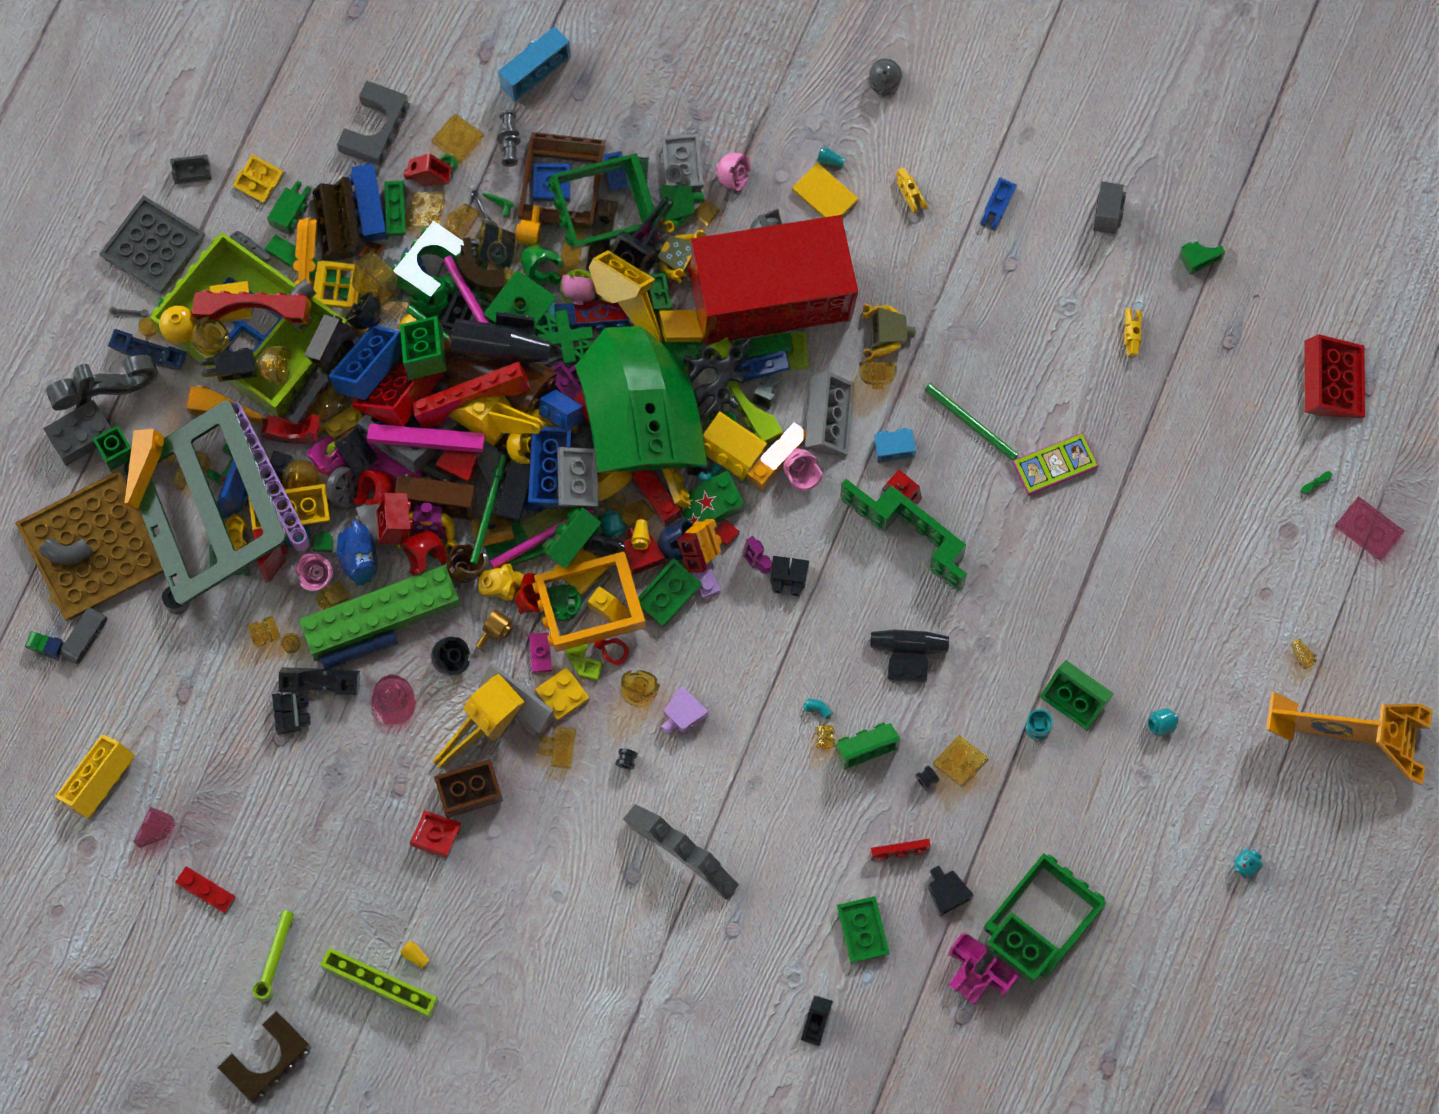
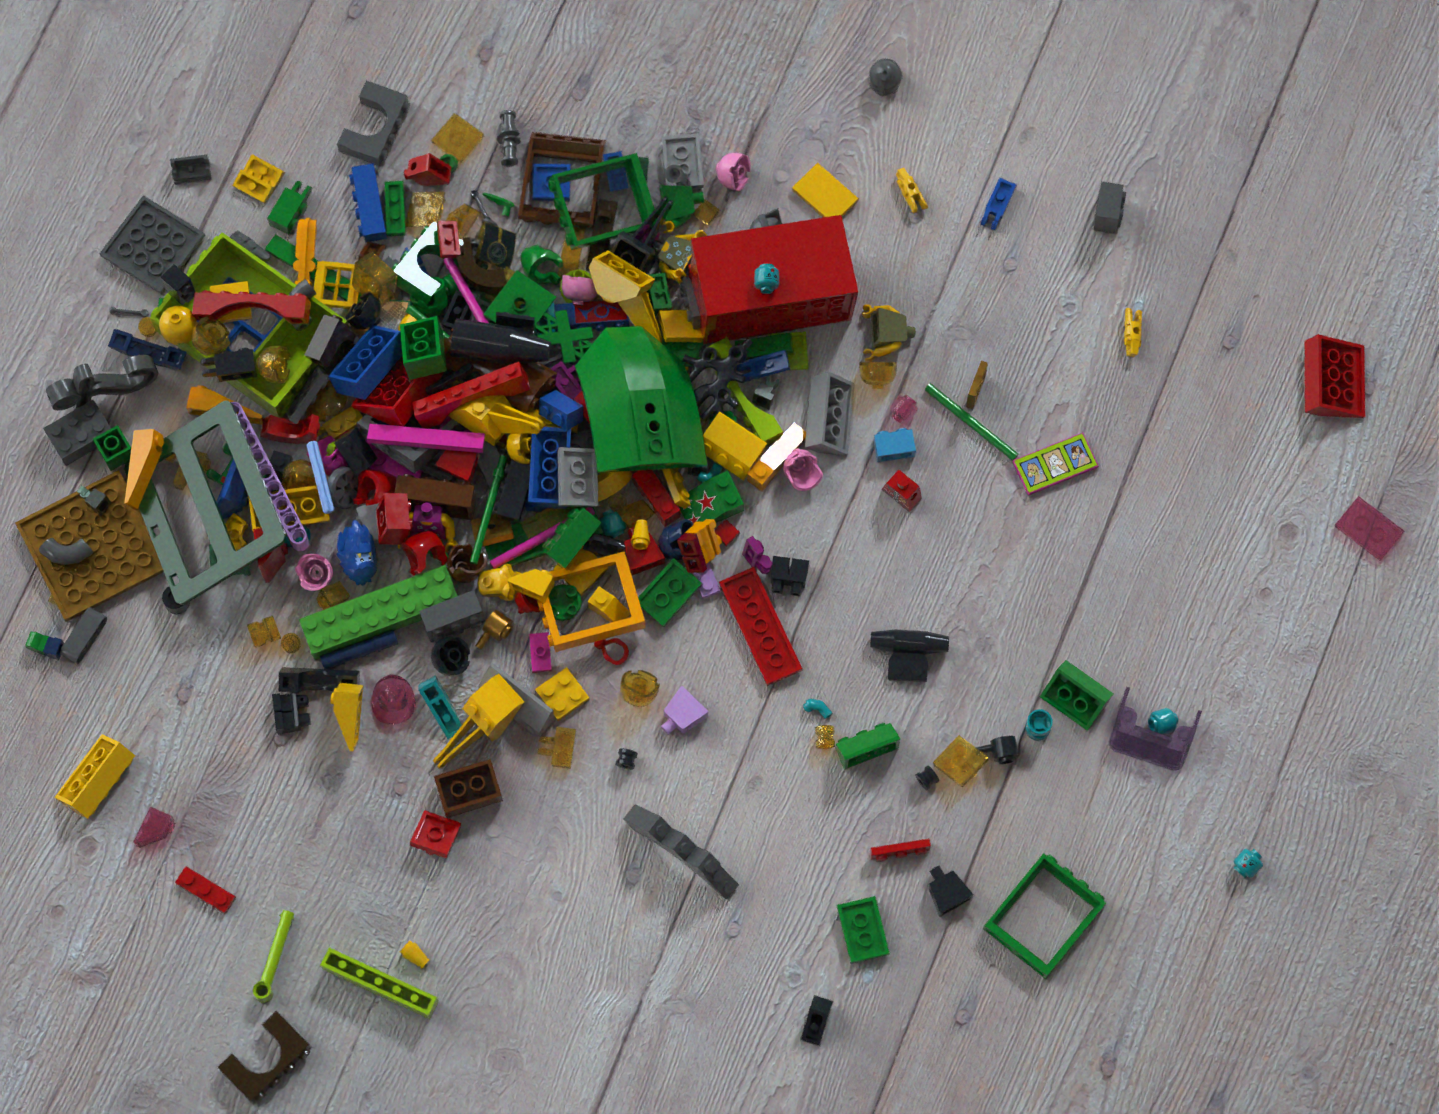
(95, 500): none -> pearl dark grey piece
(178, 285): none -> black brick
(320, 477): none -> light blue axle
(323, 542): green tile -> none
(336, 220): dark brown brick -> none
(347, 709): none -> yellow slope
(440, 706): none -> teal slope
(448, 239): none -> plate
(452, 616): none -> dark grey brick
(453, 379): none -> black hinge
(529, 231): light orange piece -> none
(533, 583): none -> yellow slope
(534, 63): dark azure brick -> none
(584, 667): lime tile -> none
(690, 302): none -> dark grey plate
(760, 626): none -> red plate
(766, 278): none -> teal head
(830, 158): teal cone -> none
(893, 504): green bracket -> none
(903, 408): none -> clear pink head
(970, 983): dark pink piece -> none
(977, 385): none -> pearl gold tile
(1003, 749): none -> black piece
(1021, 948): green brick -> none
(1147, 744): none -> clear purple windscreen
(1198, 257): green arch -> none
(1304, 655): clear yellow cone -> none
(1316, 482): green piece -> none
(1392, 733): light orange piece -> none

